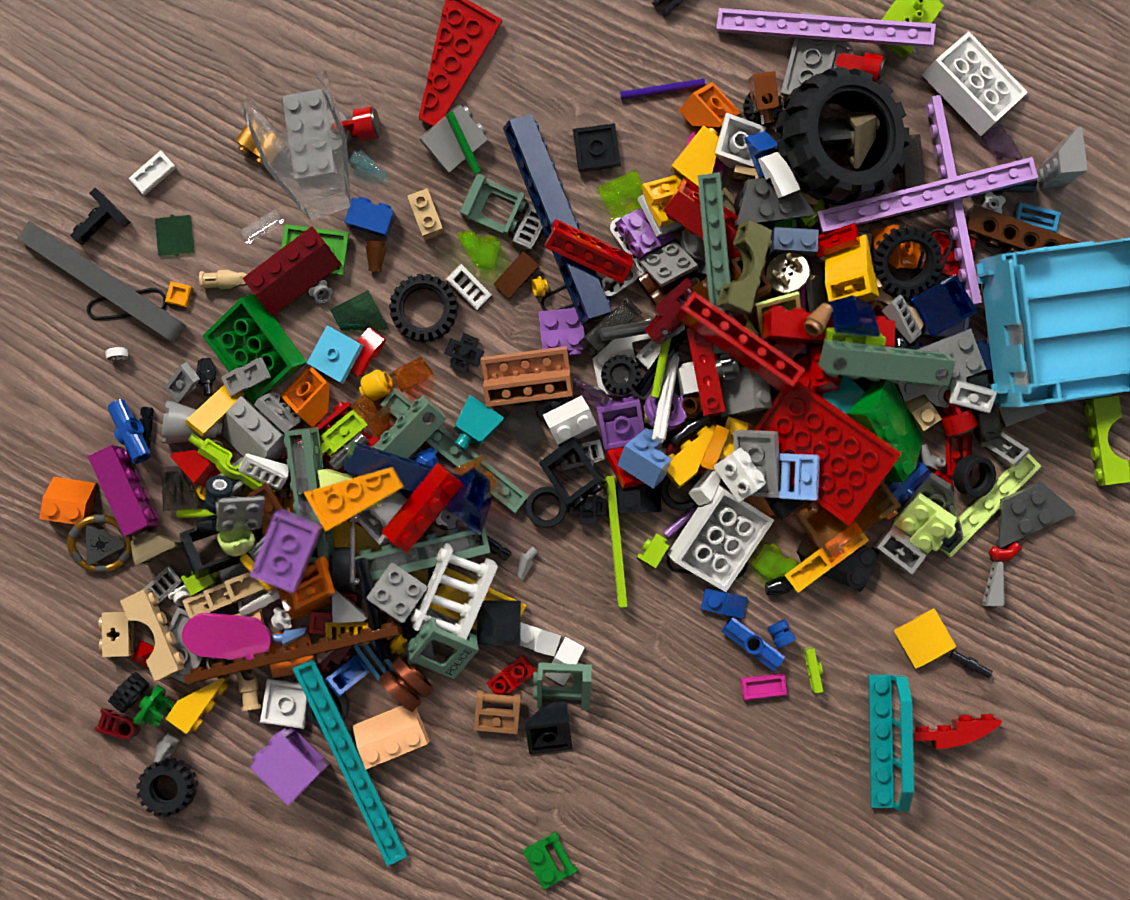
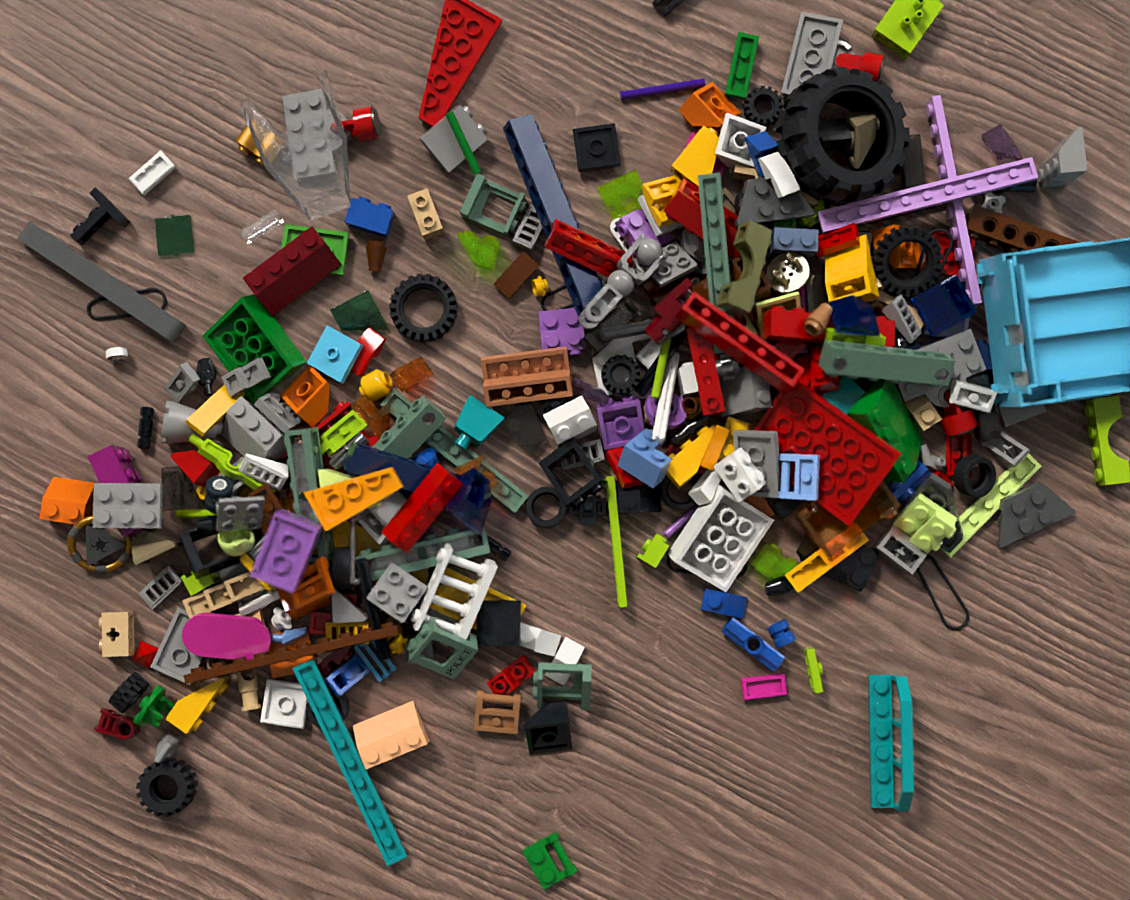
(127, 505): none -> light grey plate
(129, 431): blue piece -> none
(165, 657): tan arch -> none
(179, 294): light orange tile -> none
(179, 594): white plate -> none
(224, 279): tan piece -> none
(288, 764): medium lavender container -> none
(321, 297): light grey plate -> none
(362, 162): clear light blue cone -> none
(409, 680): copper wheel -> none
(441, 519): white plate -> none
(462, 352): black piece -> none
(463, 292): white slope -> none
(526, 562): light grey bar -> none
(622, 282): none -> light grey piece
(741, 65): none -> green plate
(764, 86): dark orange torso -> none
(826, 27): lavender plate -> none
(925, 638): yellow slope -> none
(934, 601): none -> black piece
(962, 732): red slope -> none
(971, 664): black bar -> none
(974, 83): white slope -> none
(995, 586): light grey slope -> none
(1005, 555): red arm -> none
(1018, 213): dark azure tile -> none

